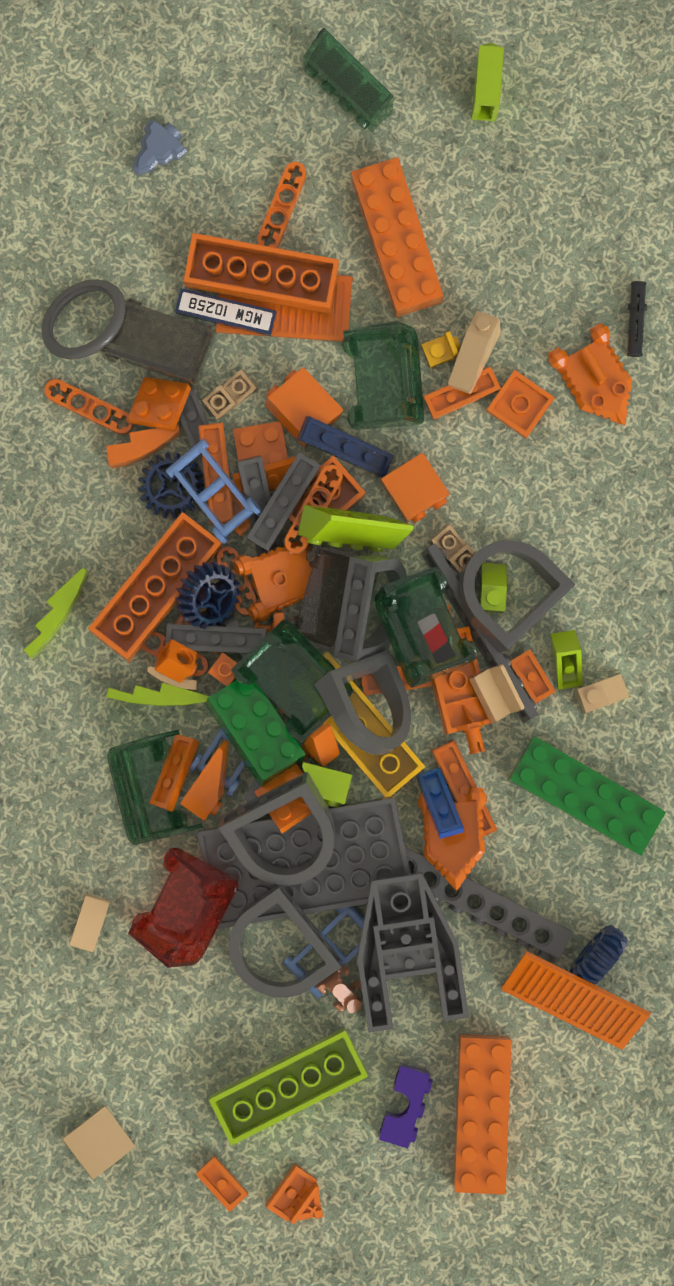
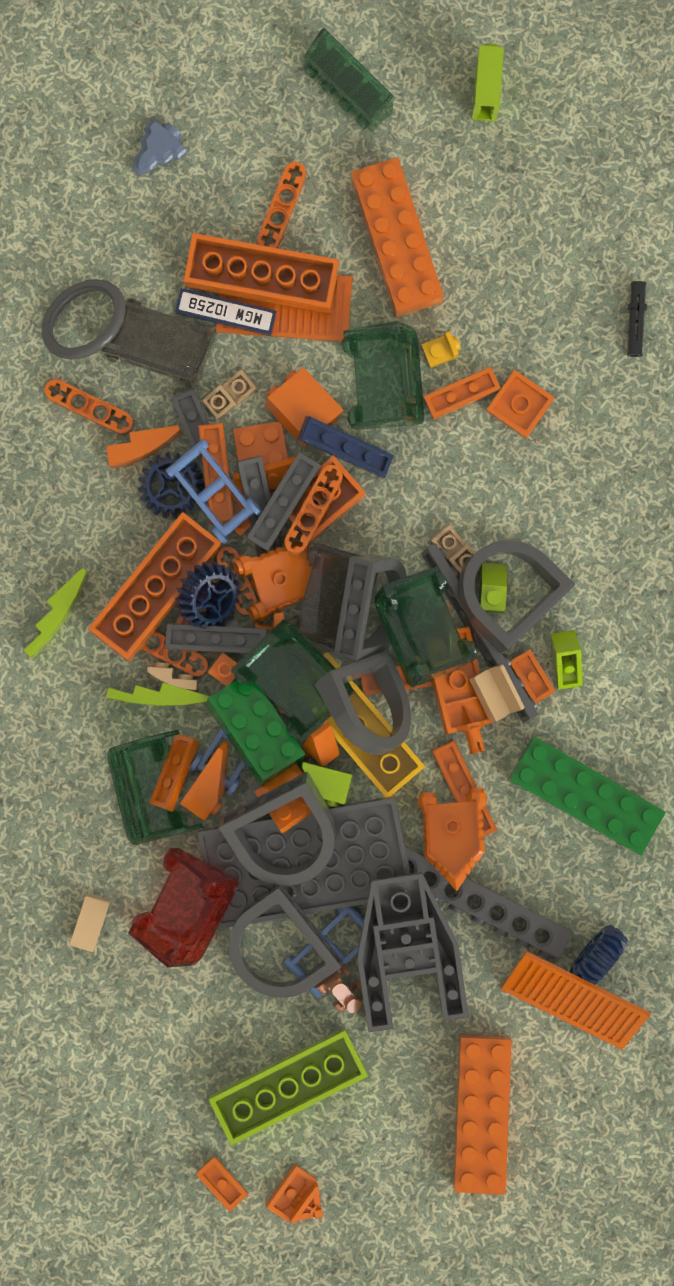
(98, 1142): tan slope -> none
(159, 403): orange plate -> none
(176, 661): orange brick -> none
(352, 528): lime slope -> none
(400, 1127): dark purple arch -> none
(415, 488): orange piece -> none
(436, 638): sticker -> none
(439, 803): blue tile -> none
(474, 351): tan slope -> none
(596, 376): orange shield -> none
(601, 693): tan slope -> none

